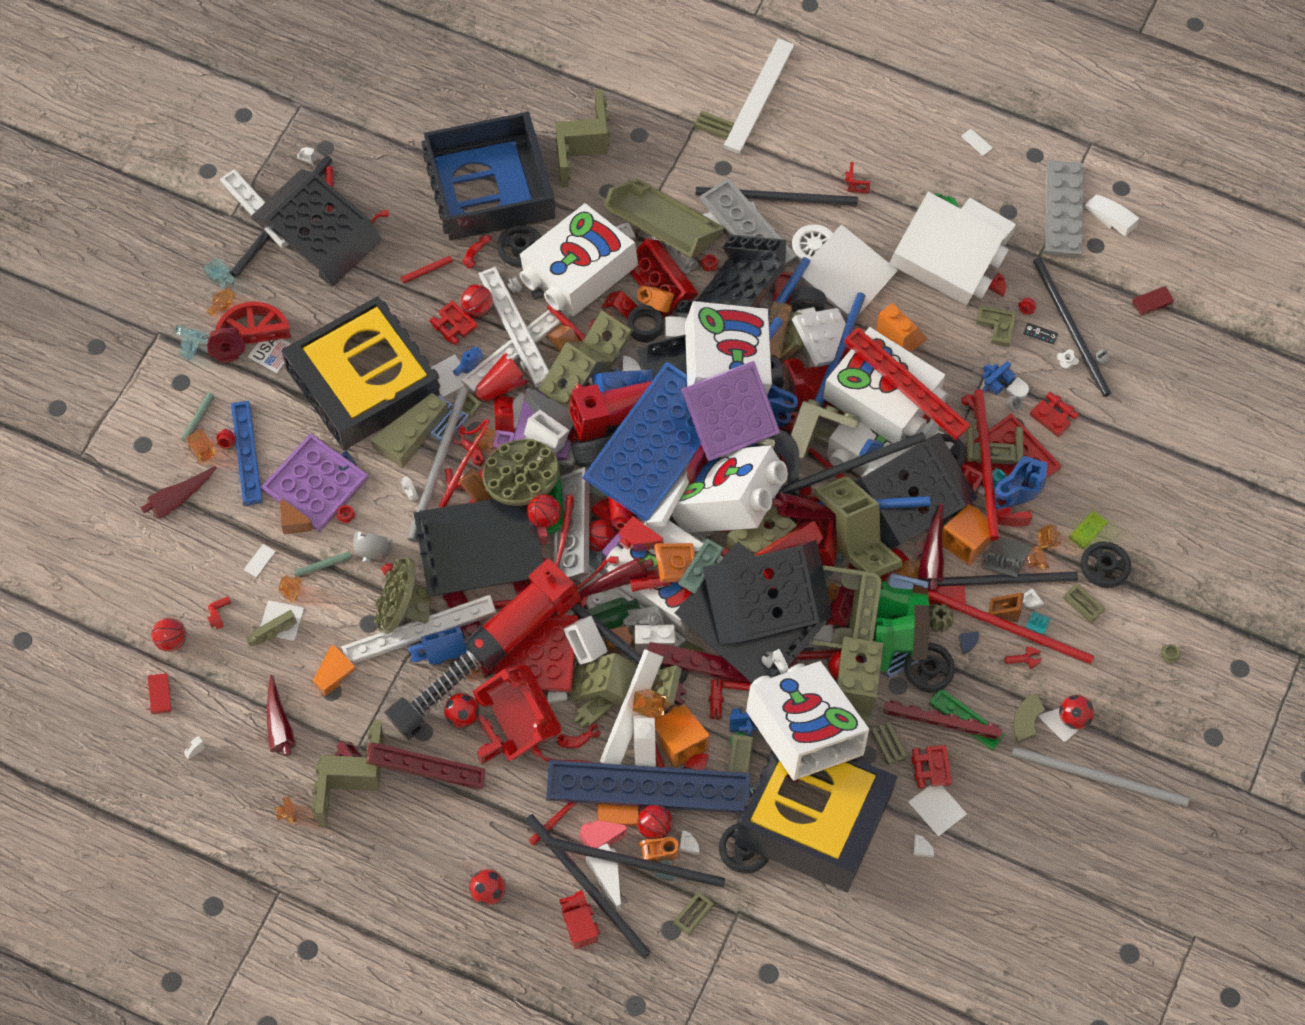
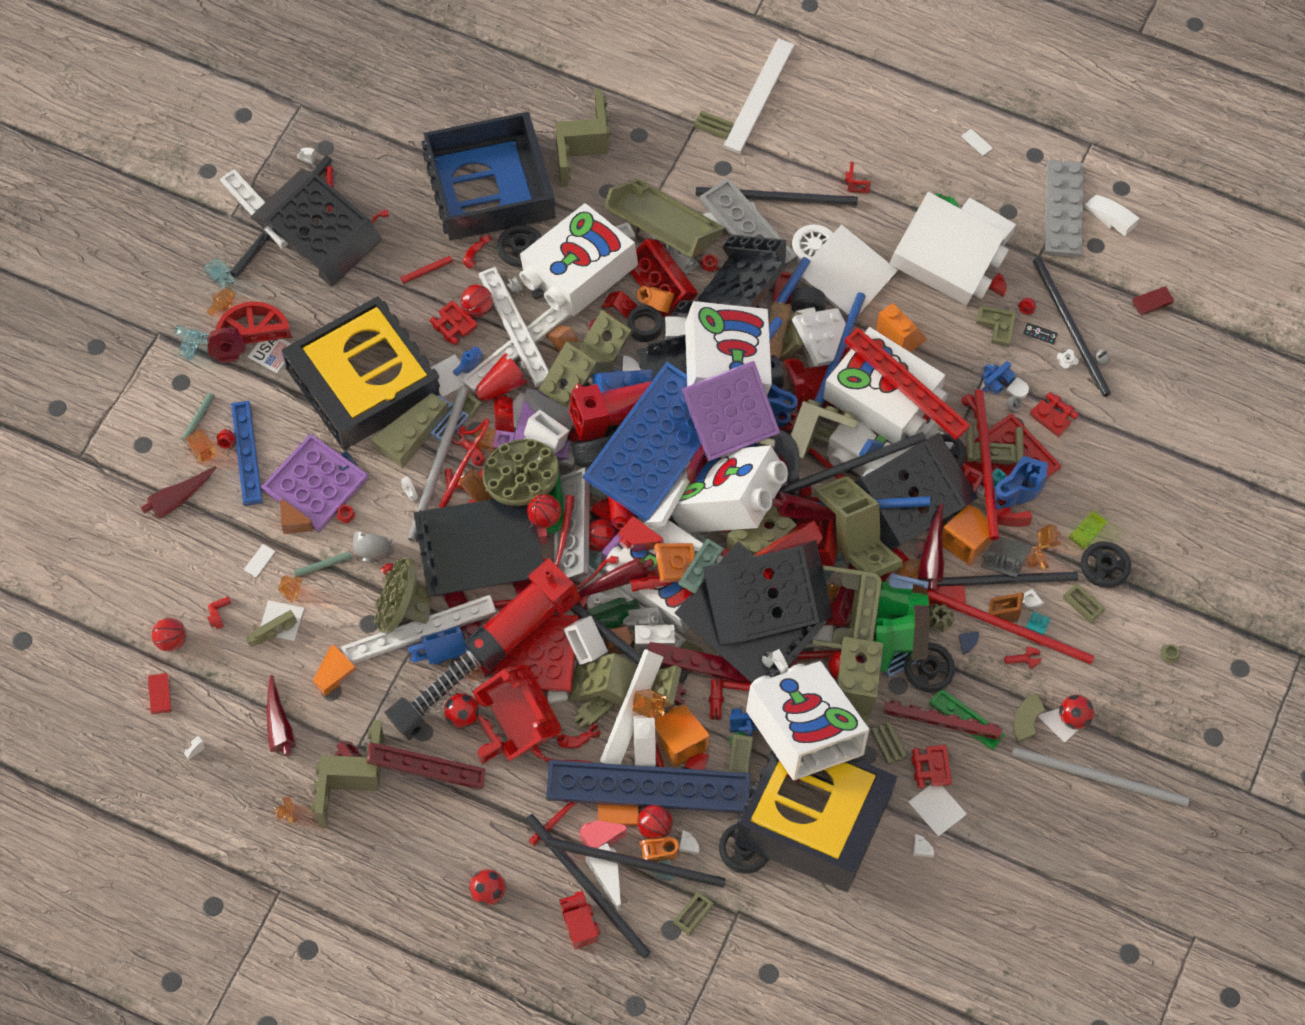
(566, 322): red bar -> none

